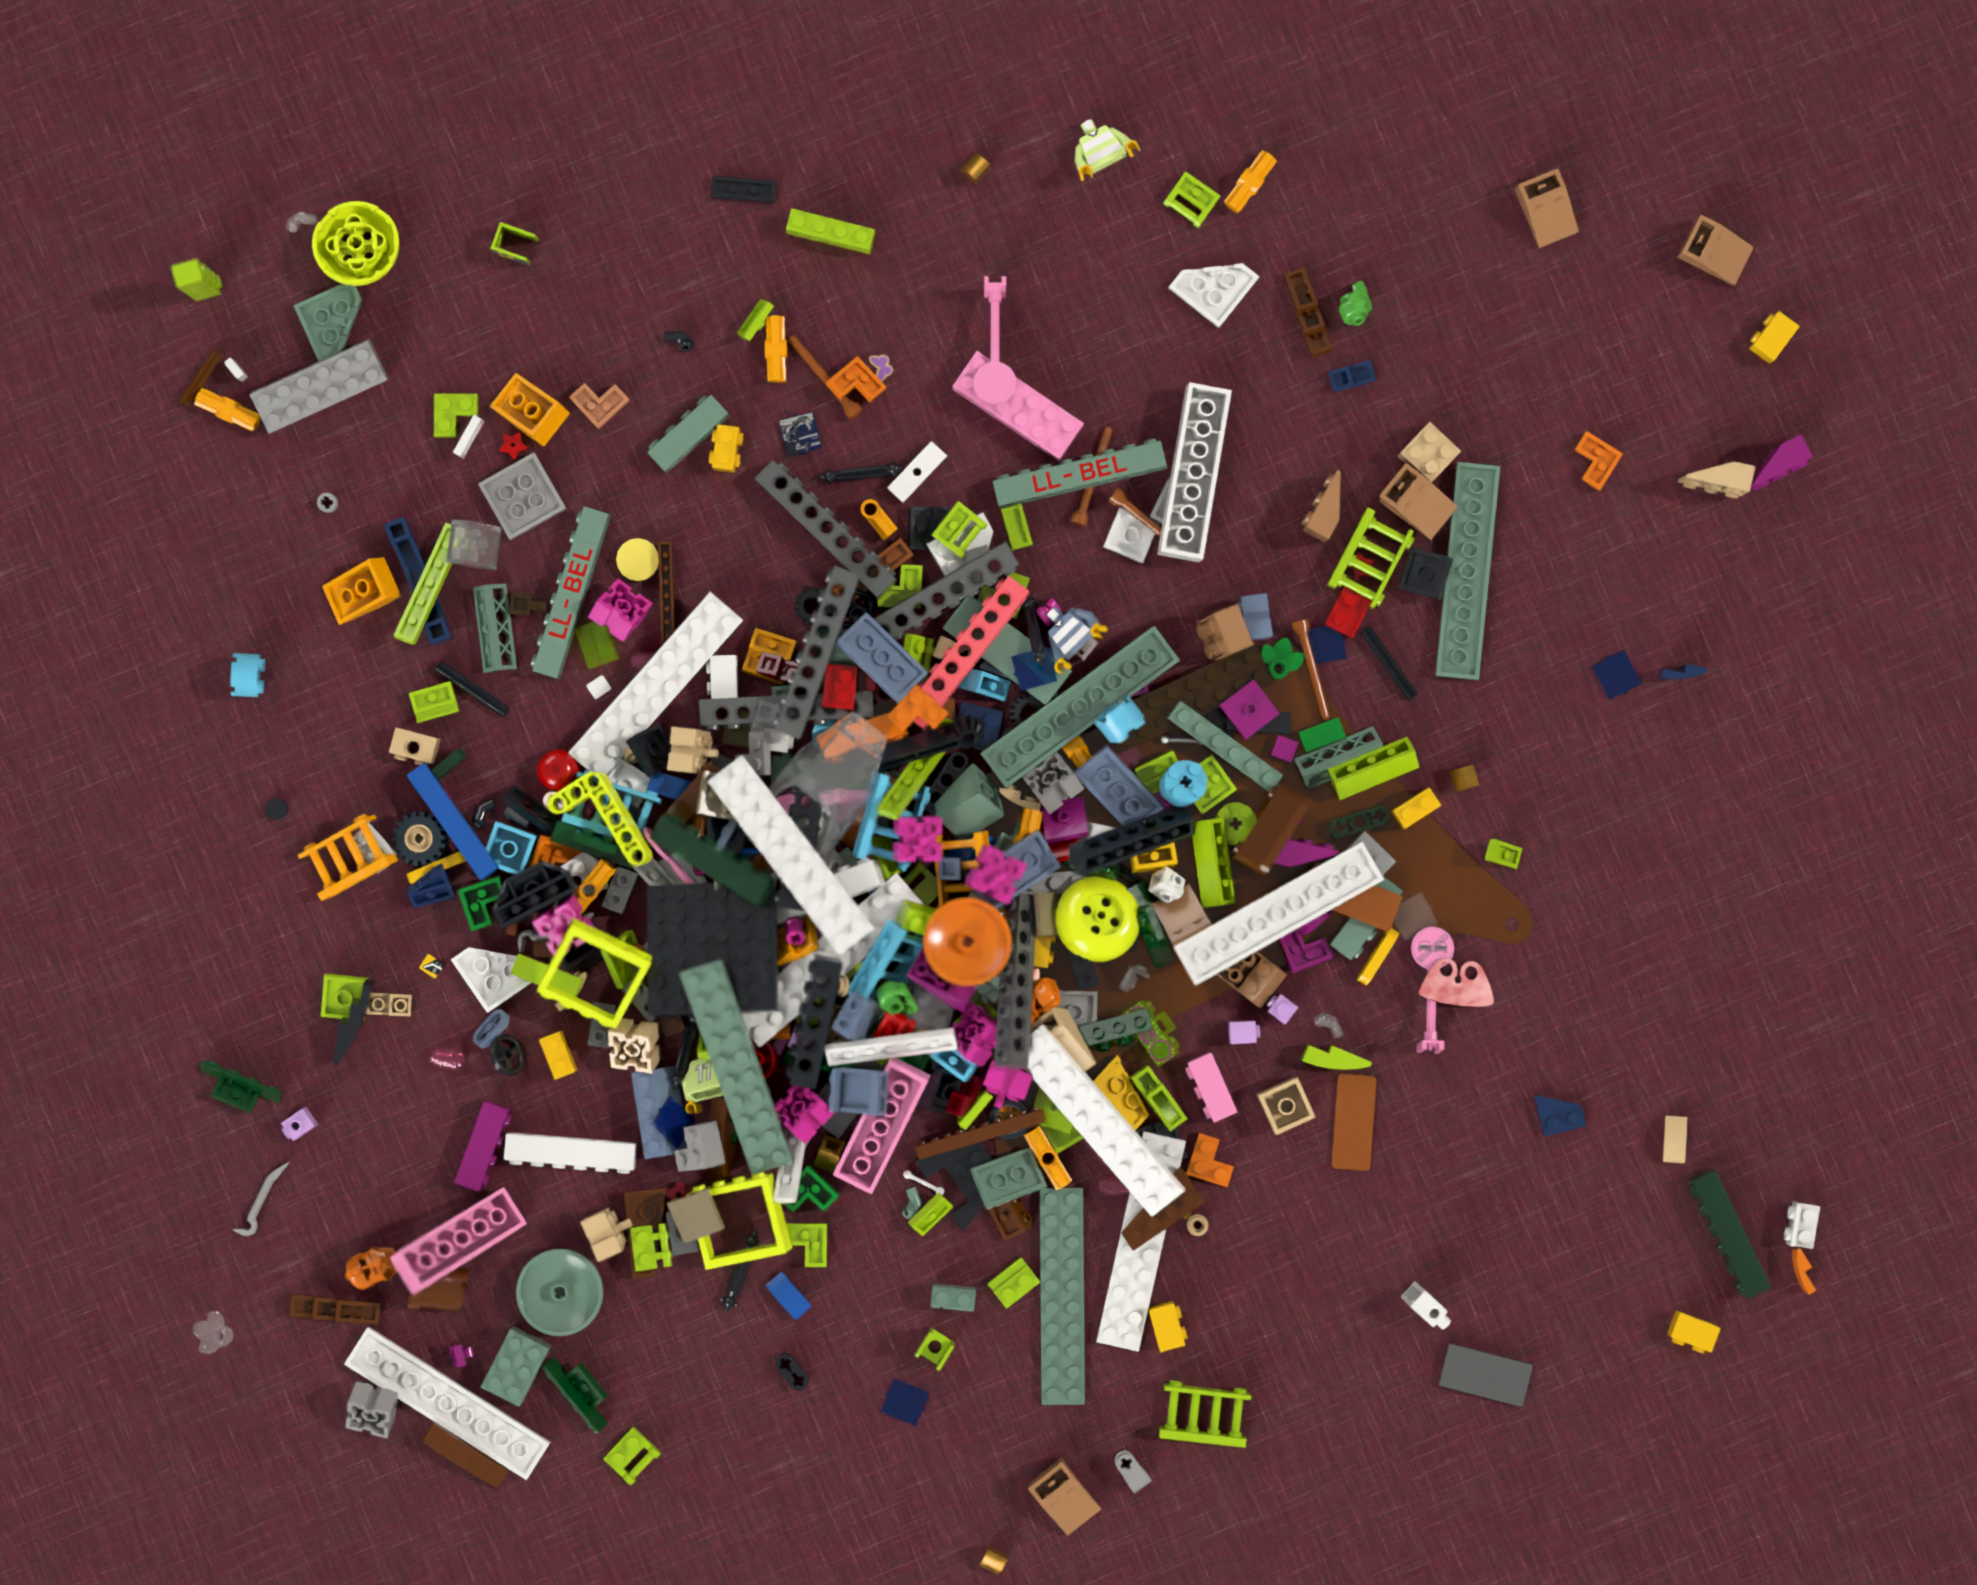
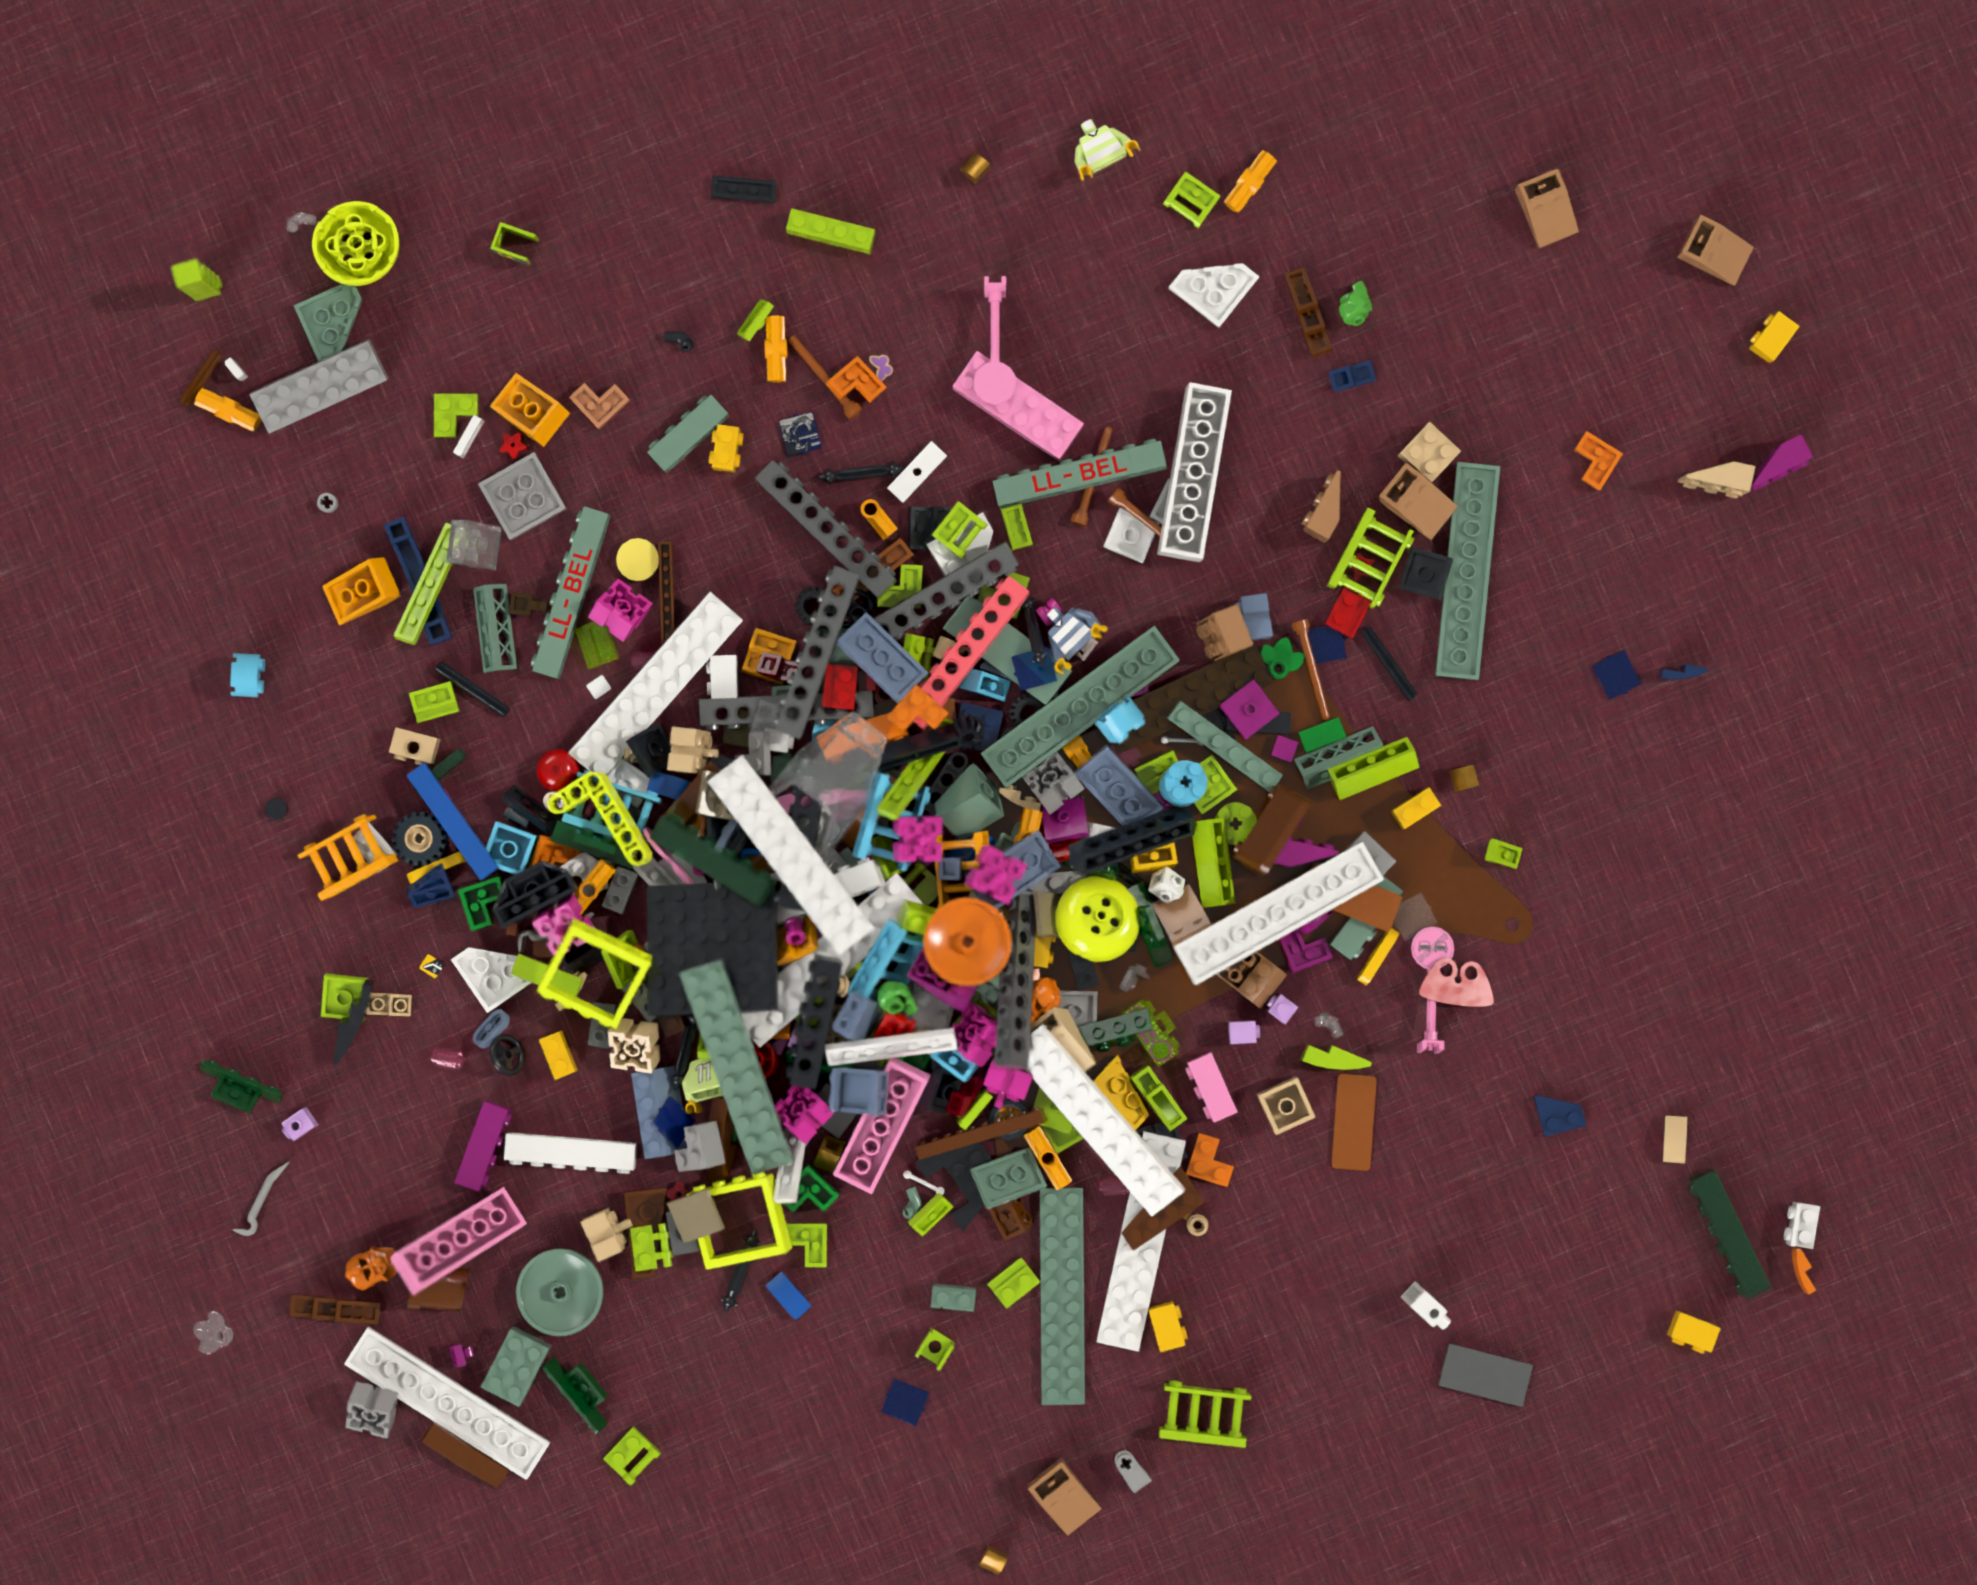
(480, 812): black arm -> none
(796, 1367): black beam -> none
(1376, 822): clear green beam -> none

